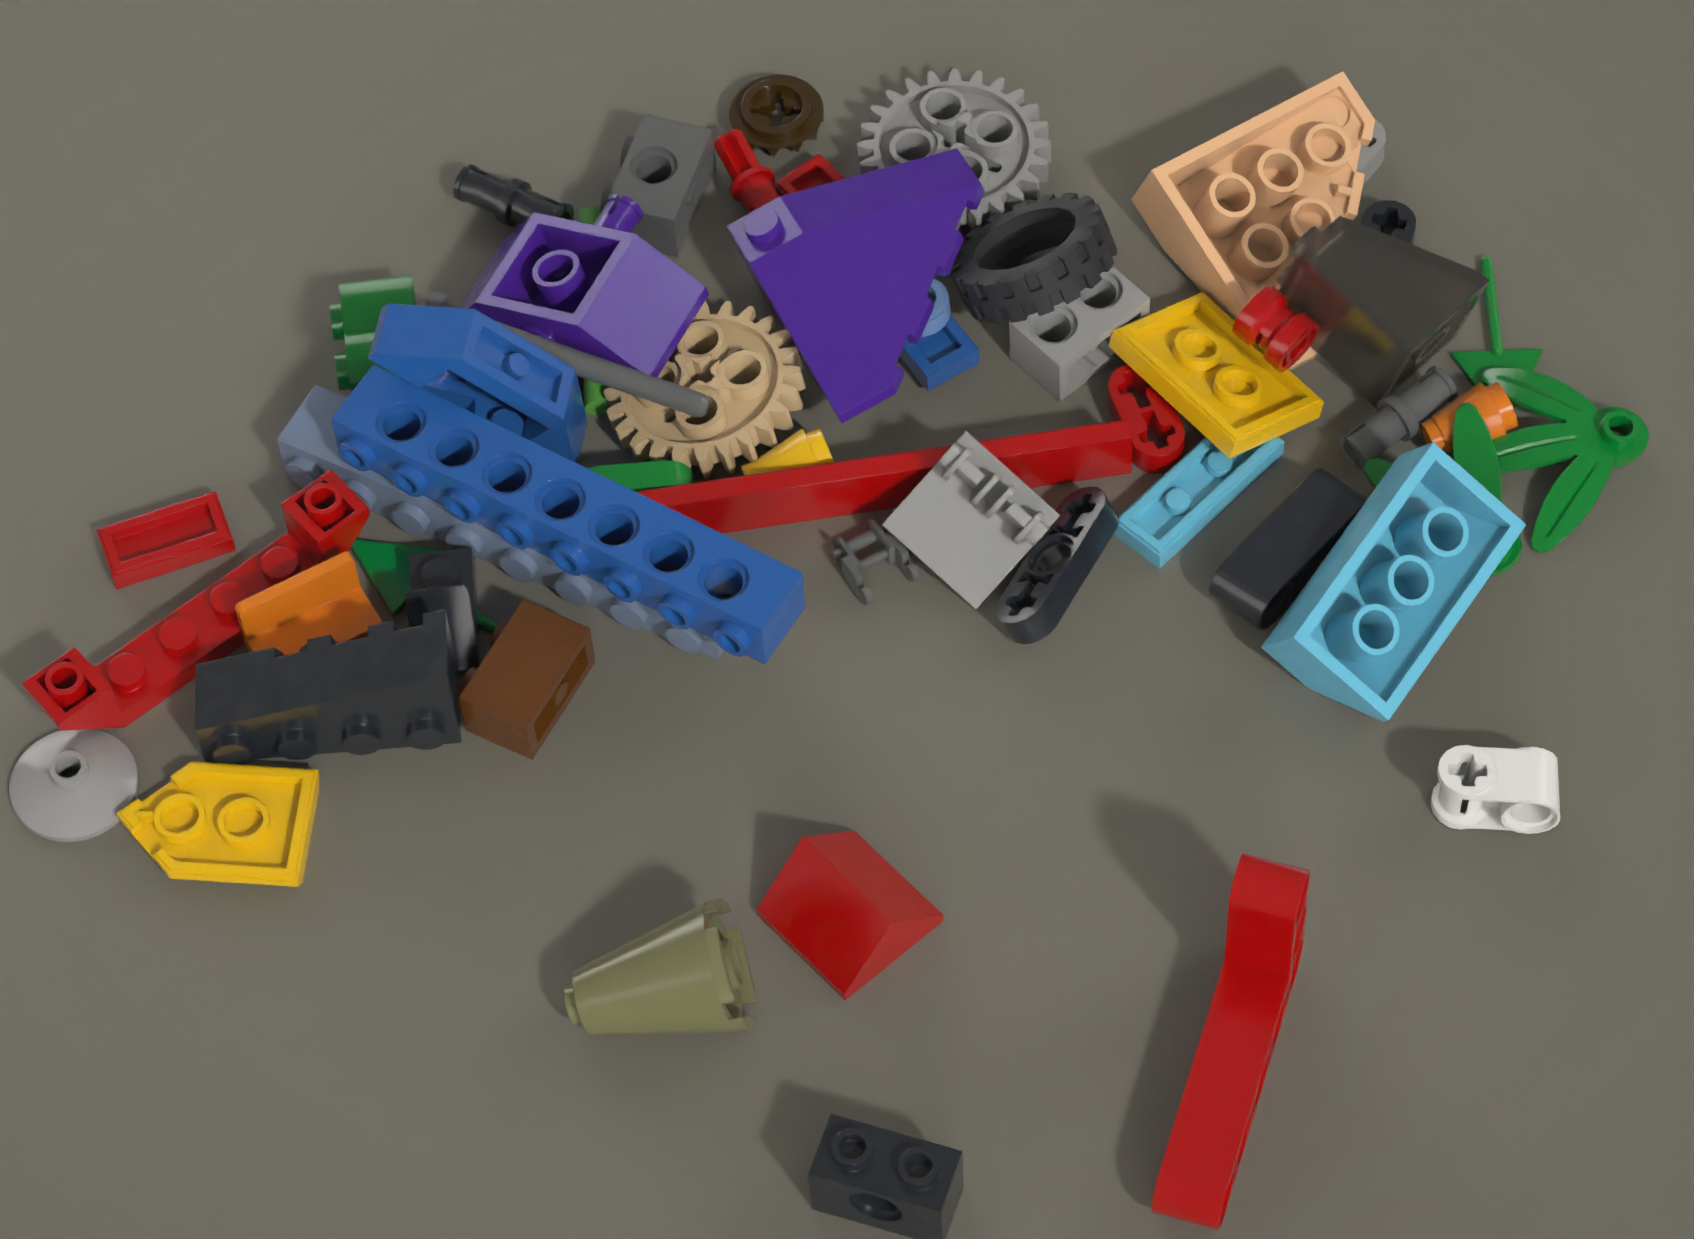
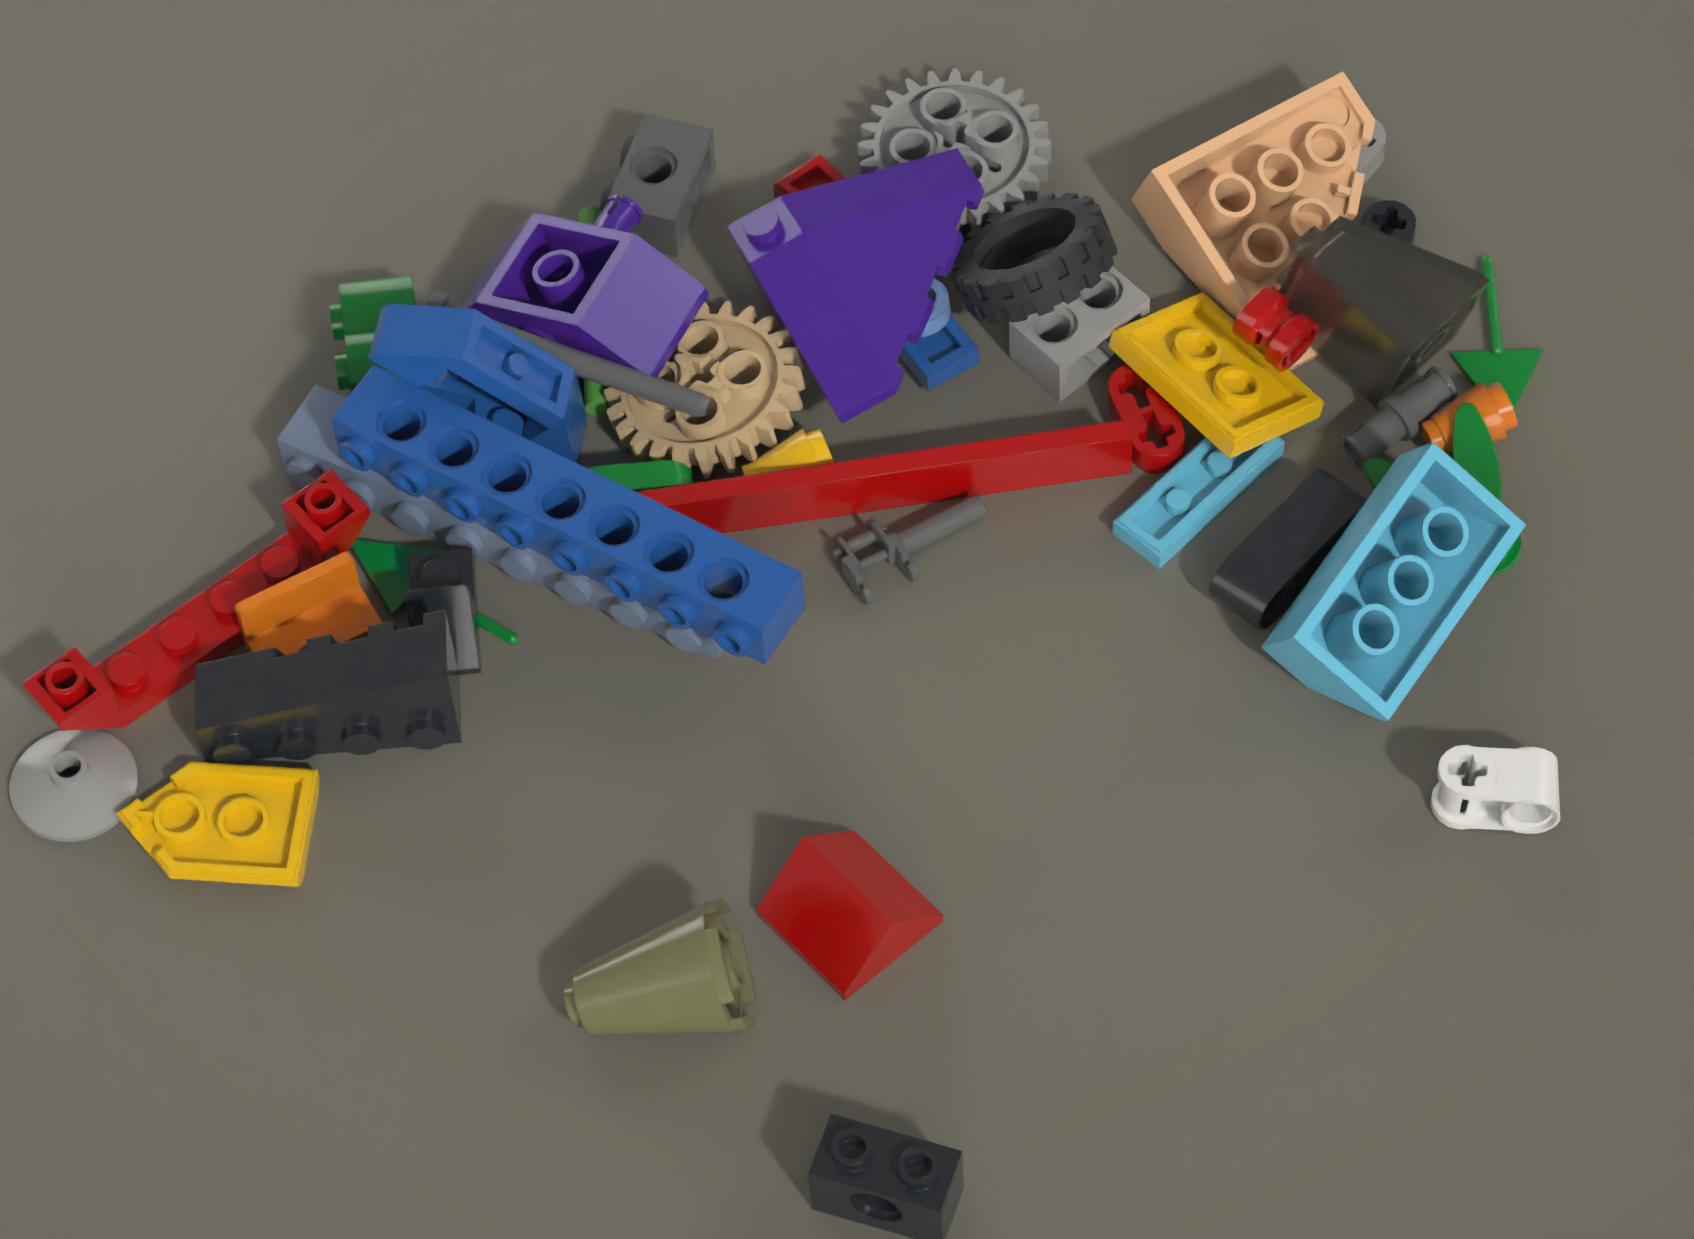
(166, 540): red tile -> none
(508, 200): black pin -> none
(526, 678): reddish brown brick -> none
(751, 182): red axle -> none
(757, 101): dark brown gear -> none
(970, 520): light grey hinge -> none
(1040, 598): black beam -> none
(1236, 1042): red beam -> none
(1581, 434): green plant -> none

